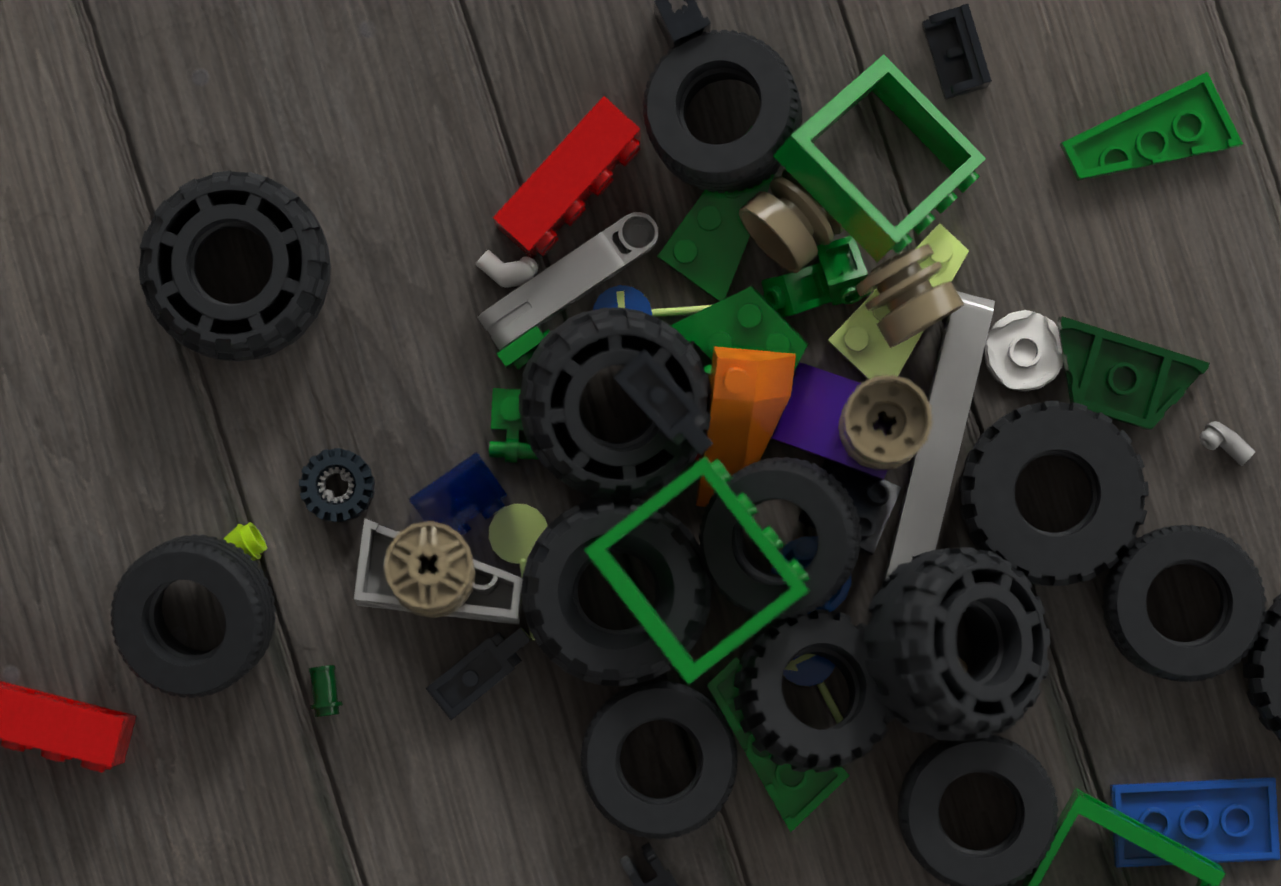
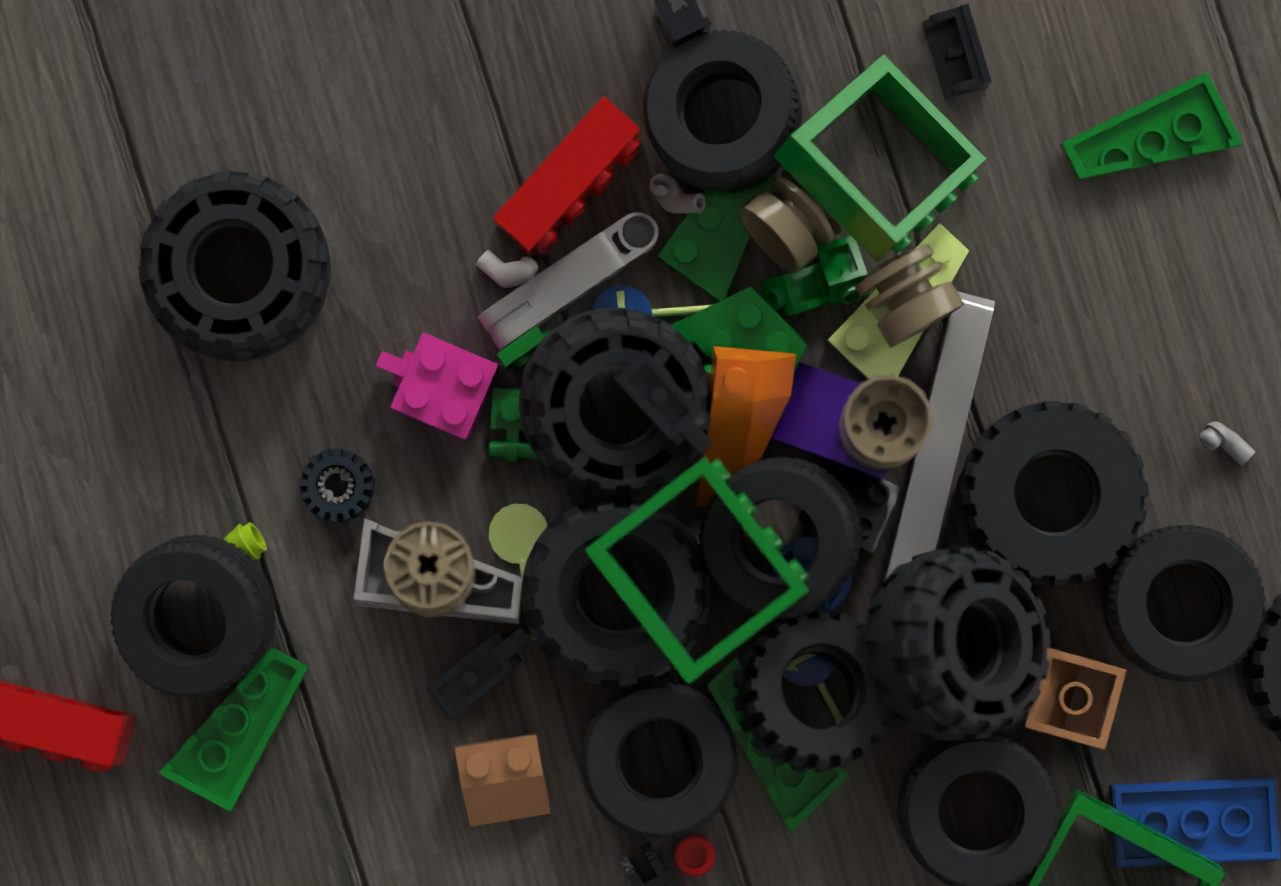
(232, 740): none -> green wing
(324, 691): dark green pin -> none
(441, 385): none -> dark pink hinge
(461, 495): clear blue slope -> none
(503, 779): none -> medium nougat slope
(673, 197): none -> light grey arm
(694, 855): none -> red tile
(1023, 351): white tile -> none
(1077, 699): none -> medium nougat slope
(1123, 375): dark green wing -> none

